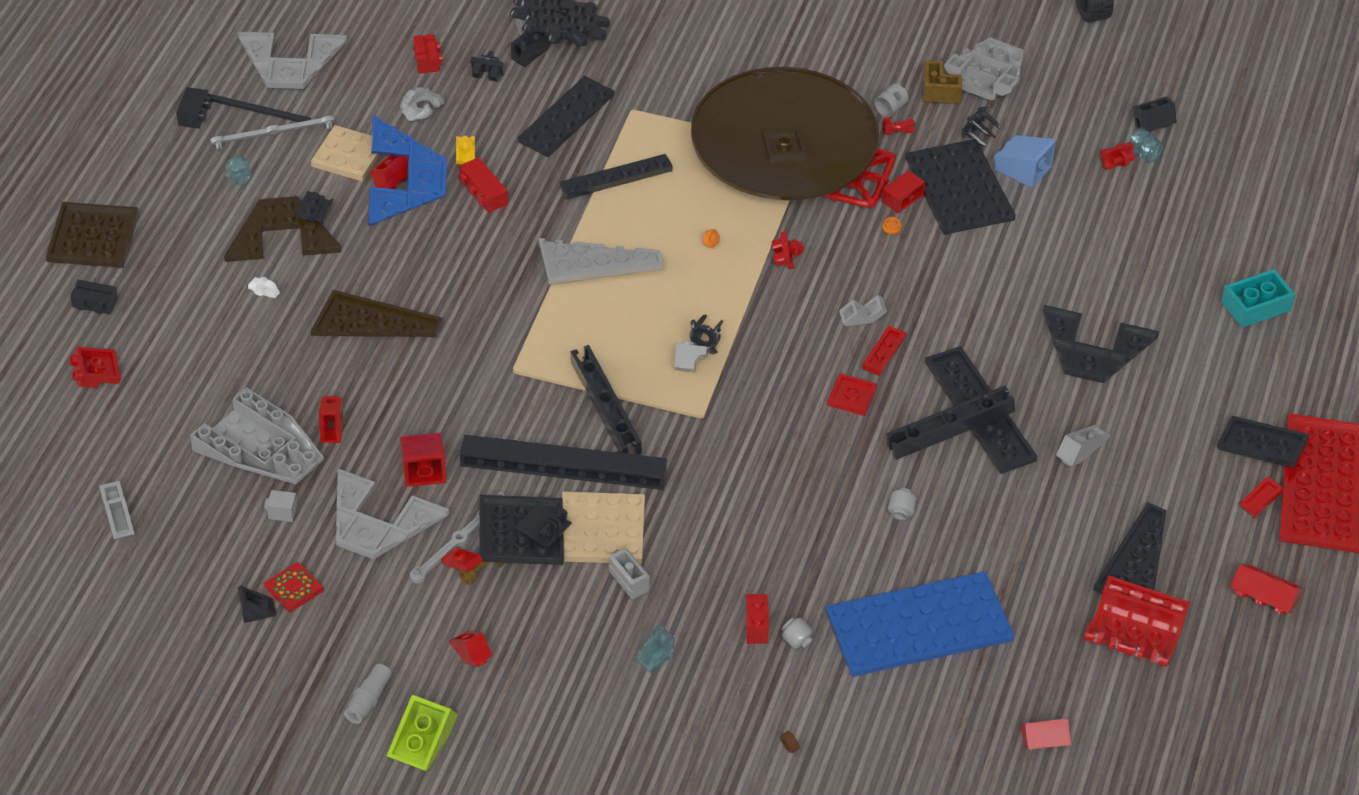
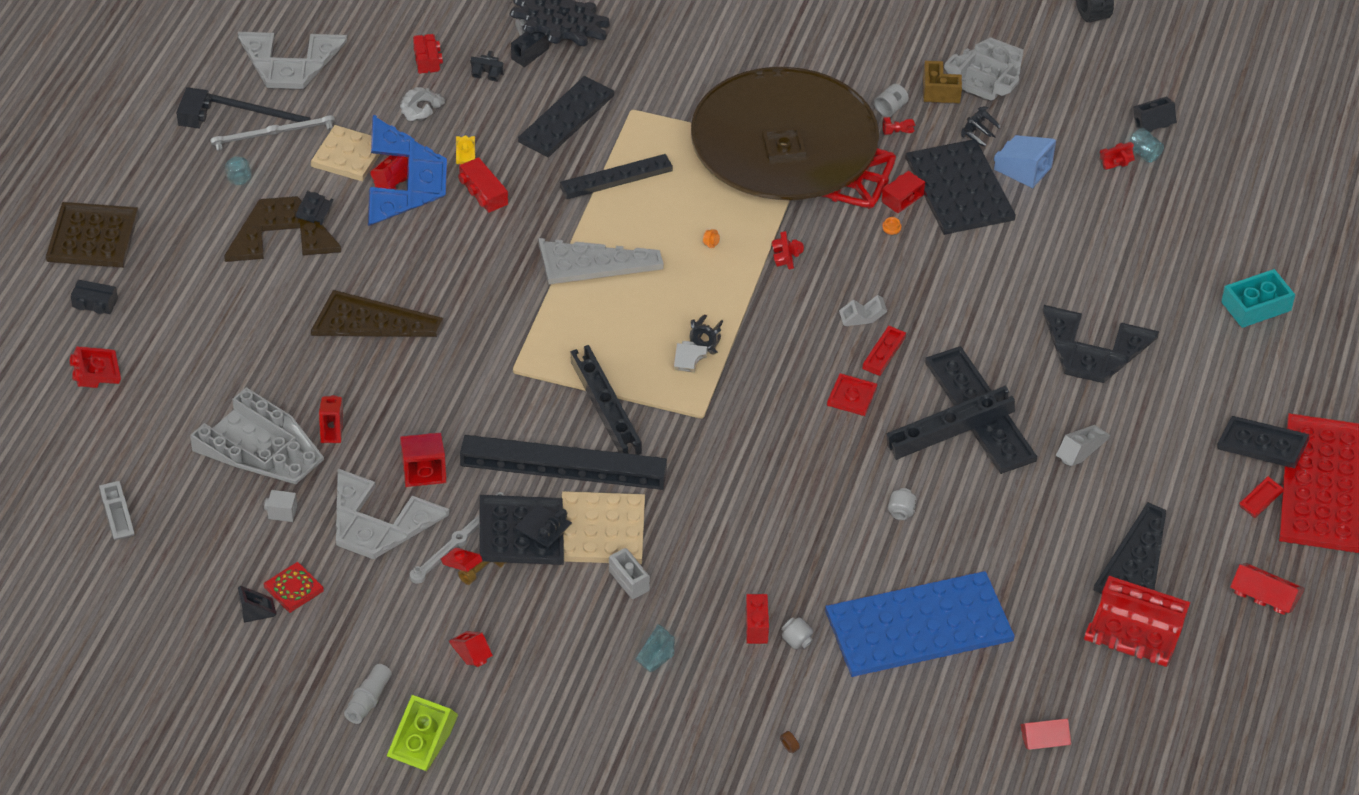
(263, 286): white piece -> none

